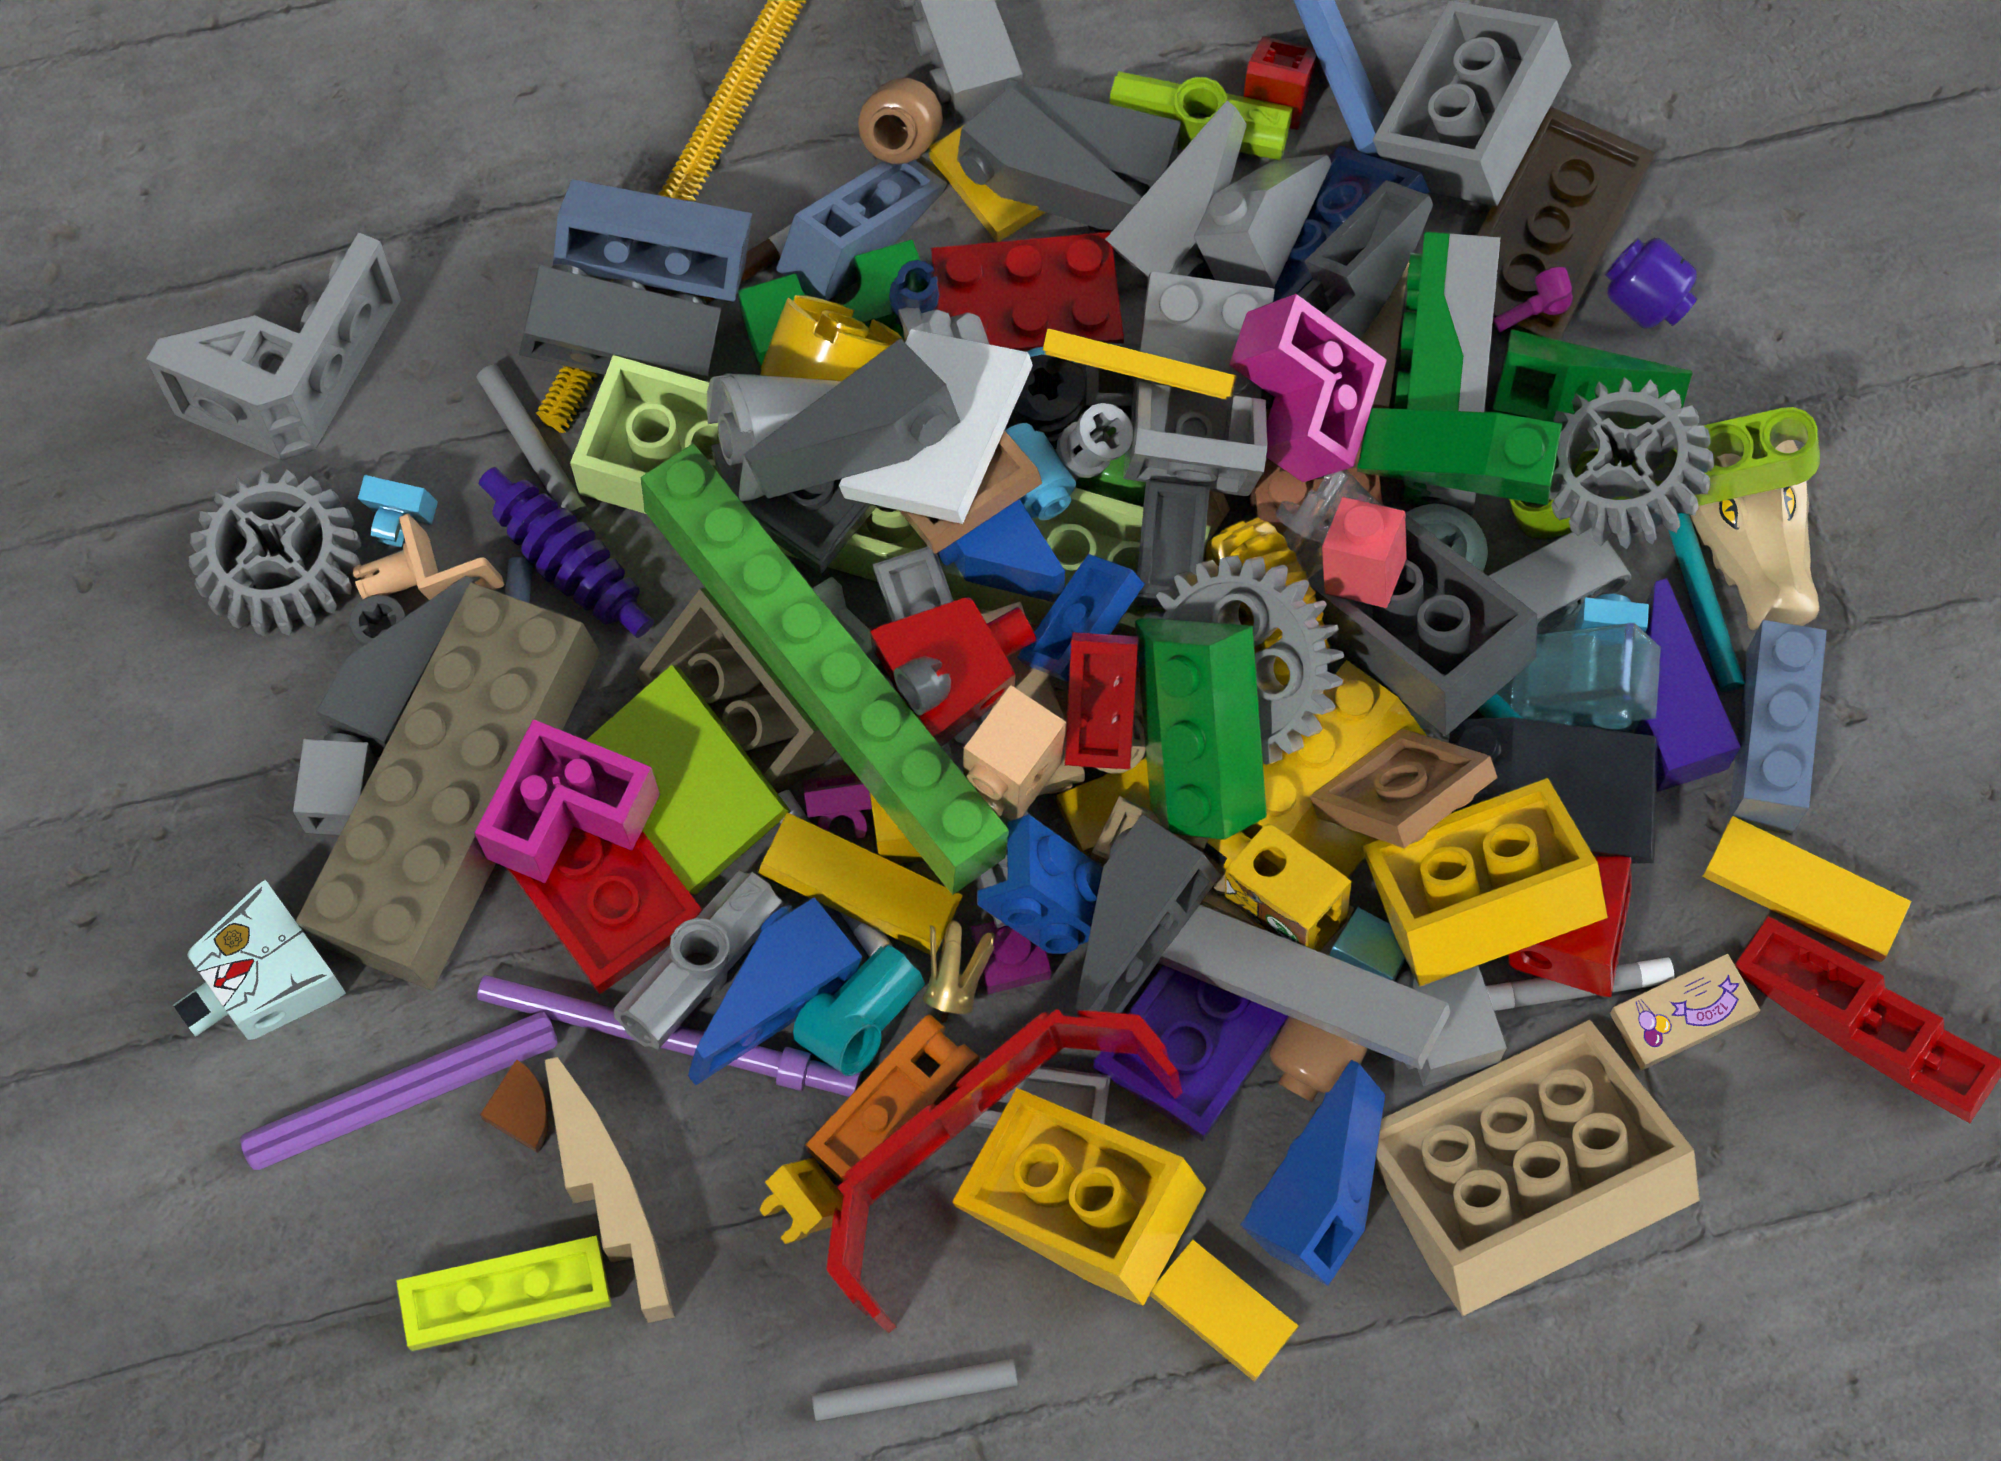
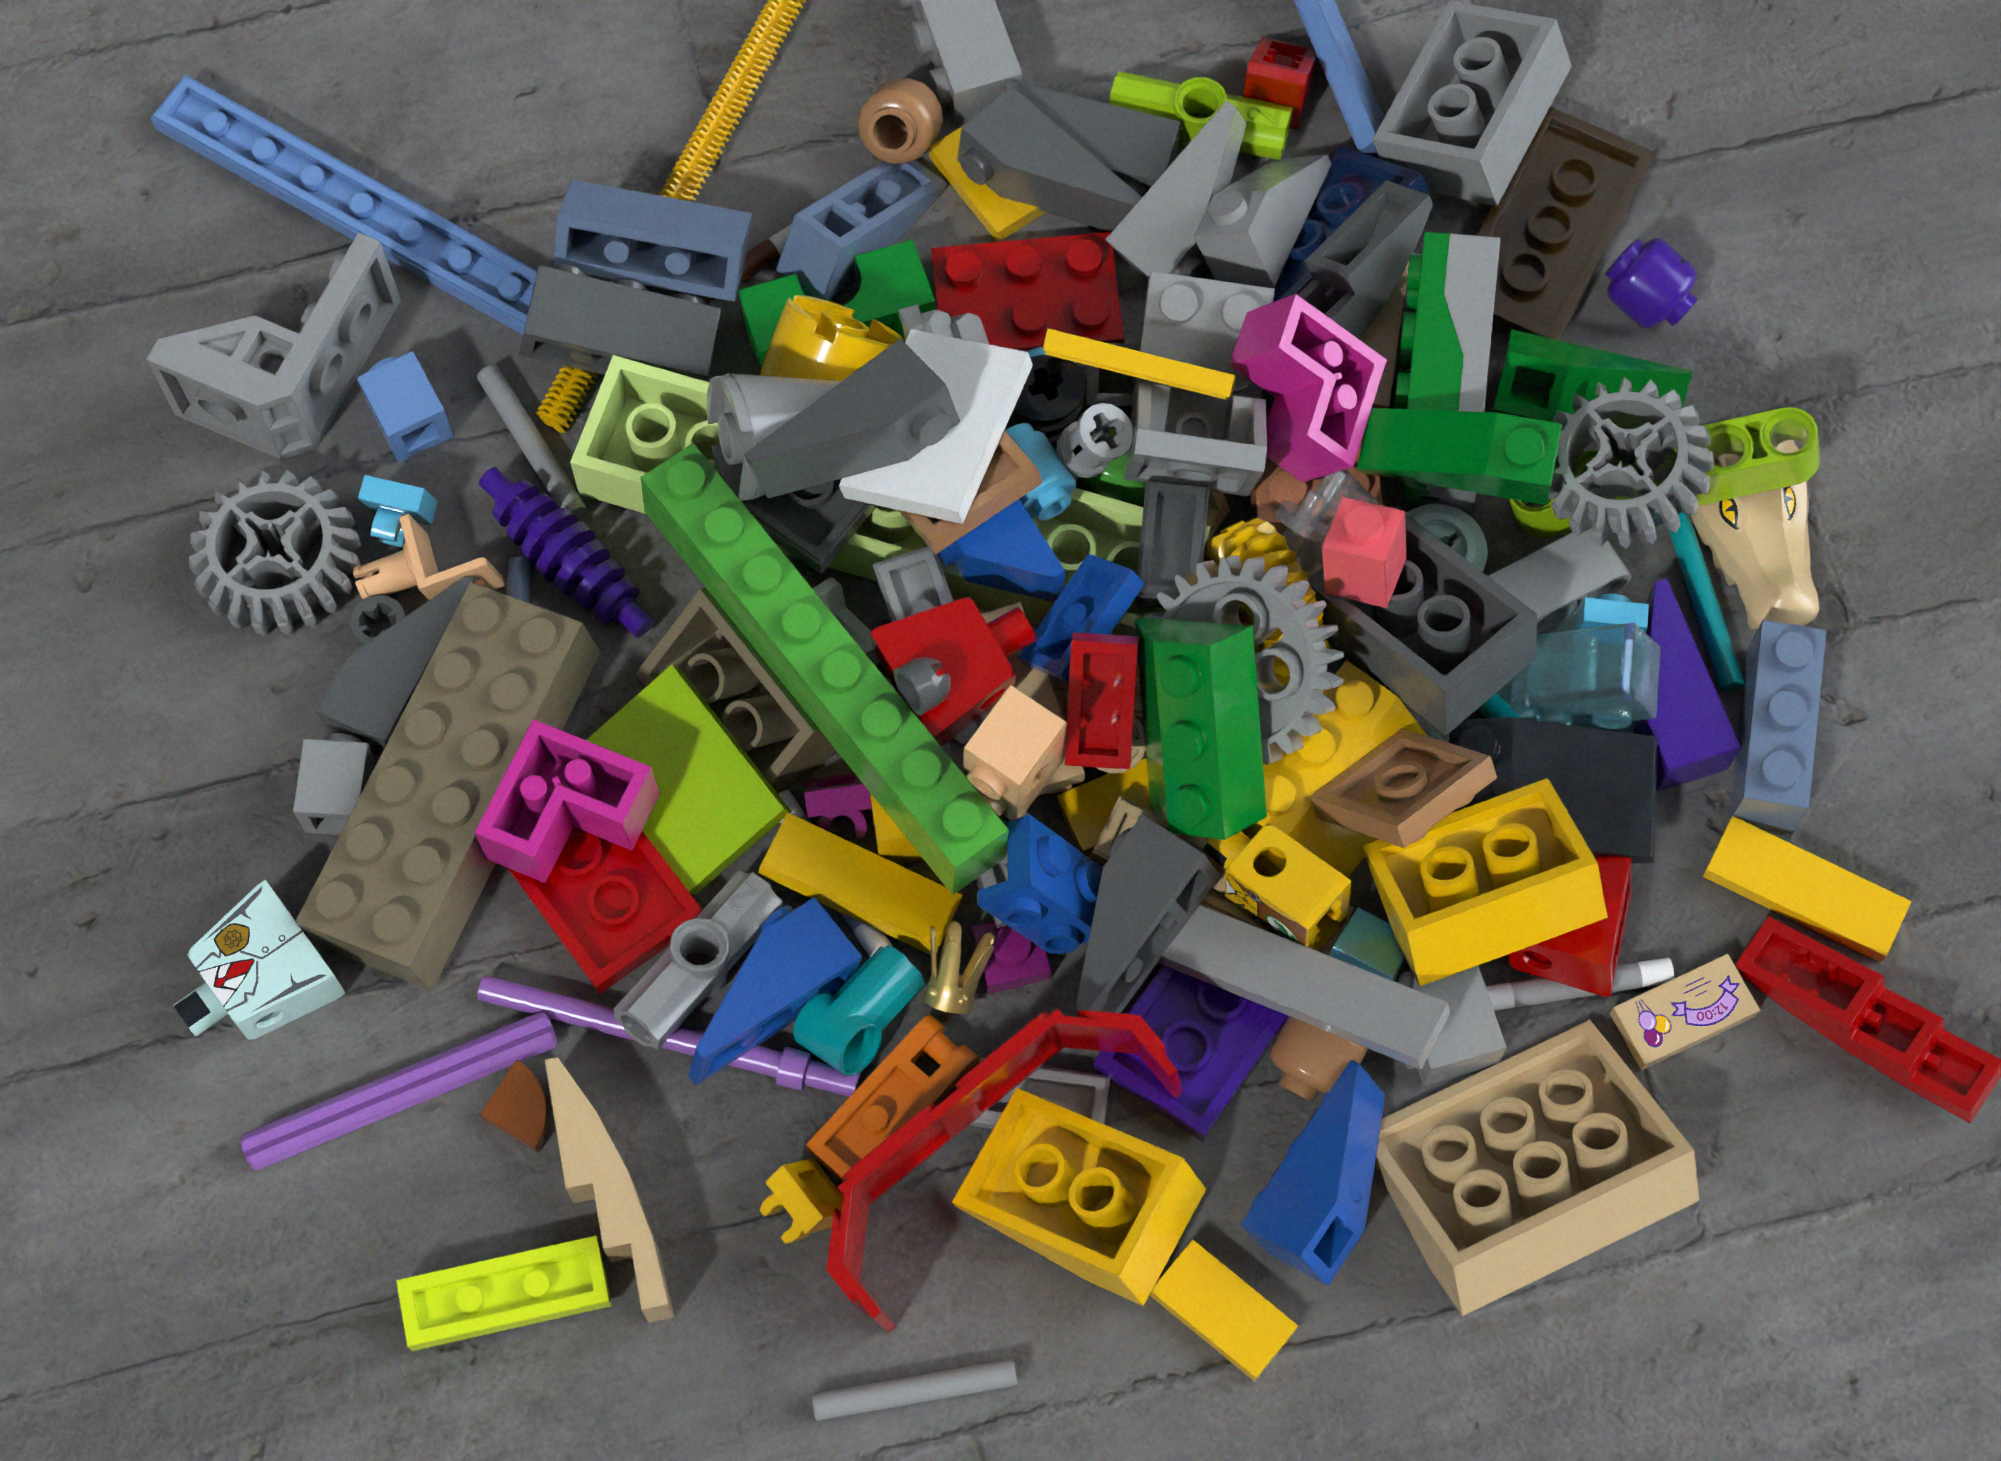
(348, 201): none -> medium blue tile
(405, 406): none -> medium blue brick
(914, 288): dark blue pin -> none
(1552, 298): magenta hand -> none

